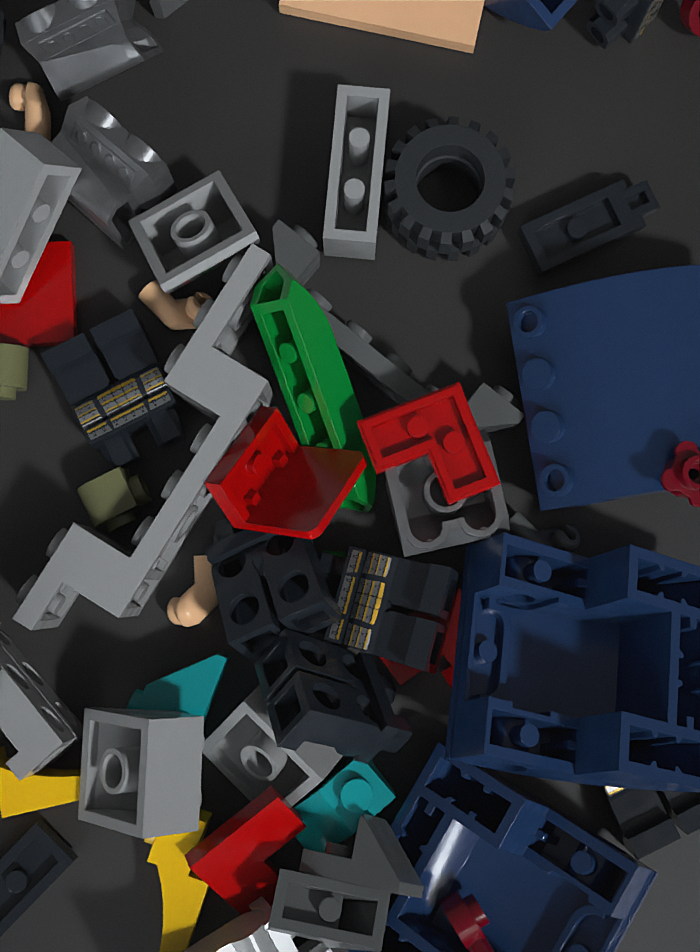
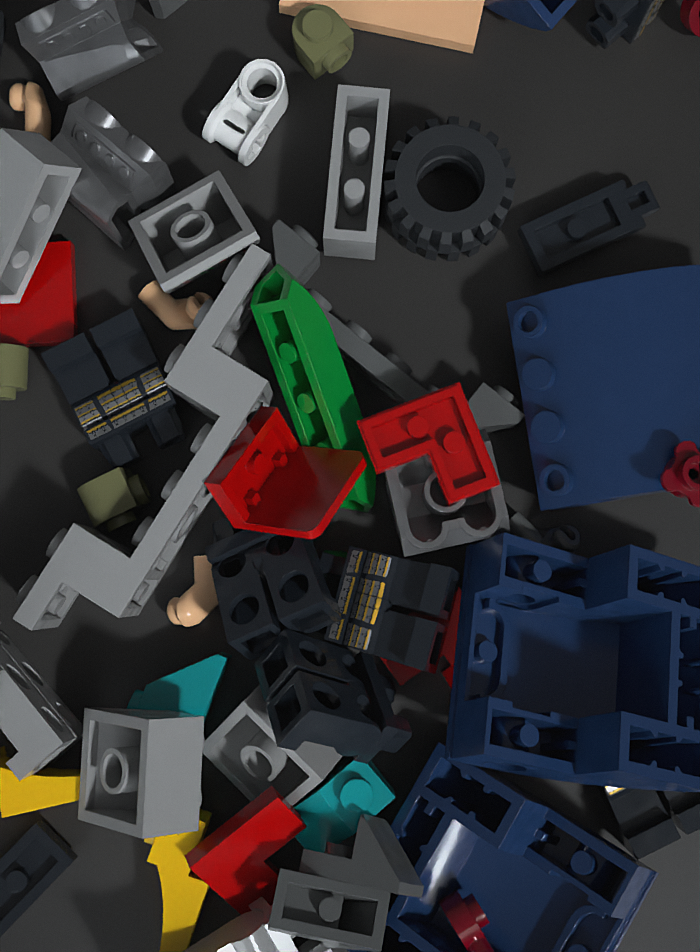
(243, 120): none -> white piece
(321, 40): none -> olive plate

